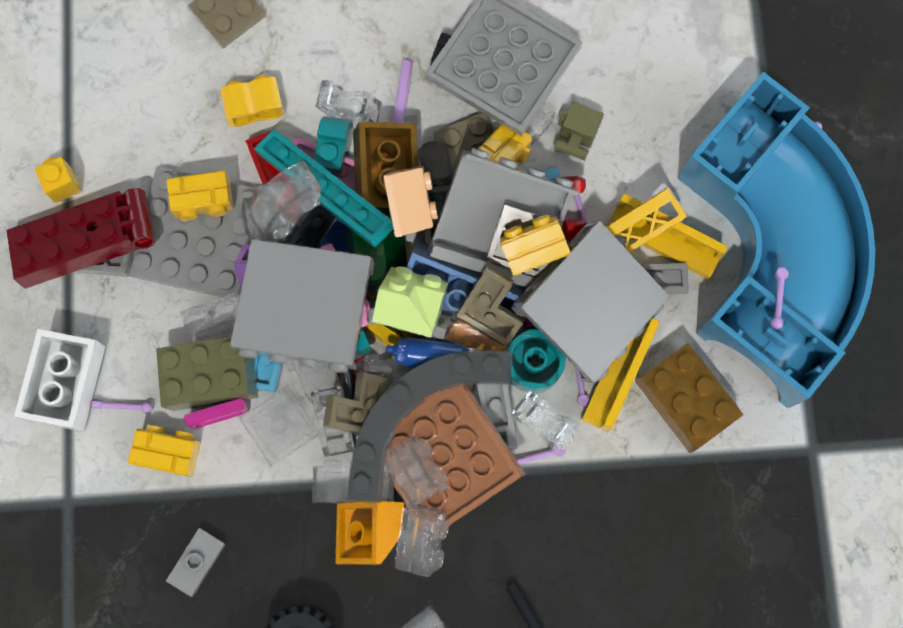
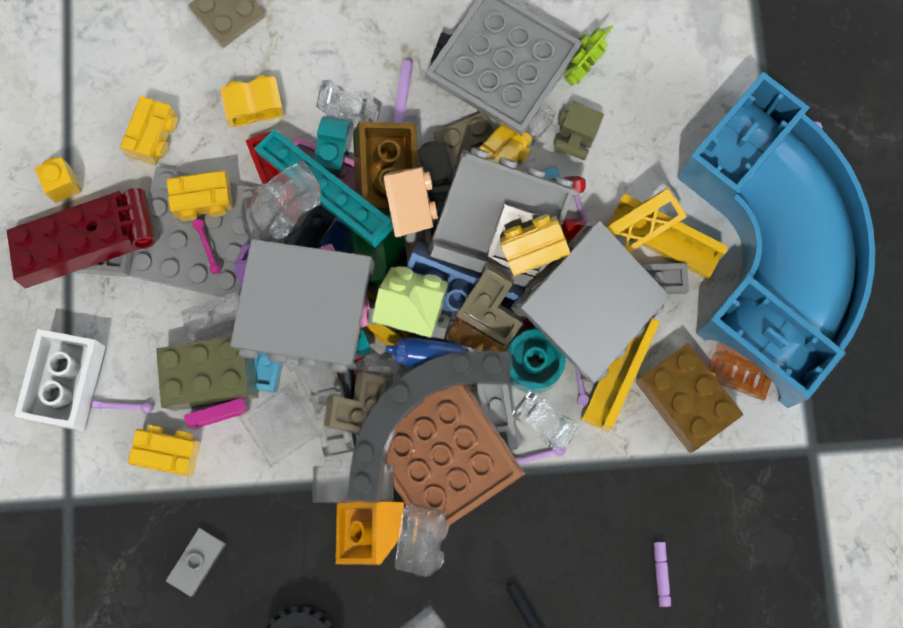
(149, 130): none -> yellow brick
(199, 226): none -> dark pink hinge
(415, 471): clear brick -> none
(591, 51): none -> lime hinge
(662, 574): none -> lavender wheel
(722, 368): none -> clear orange slope
(781, 274): lavender hinge -> none

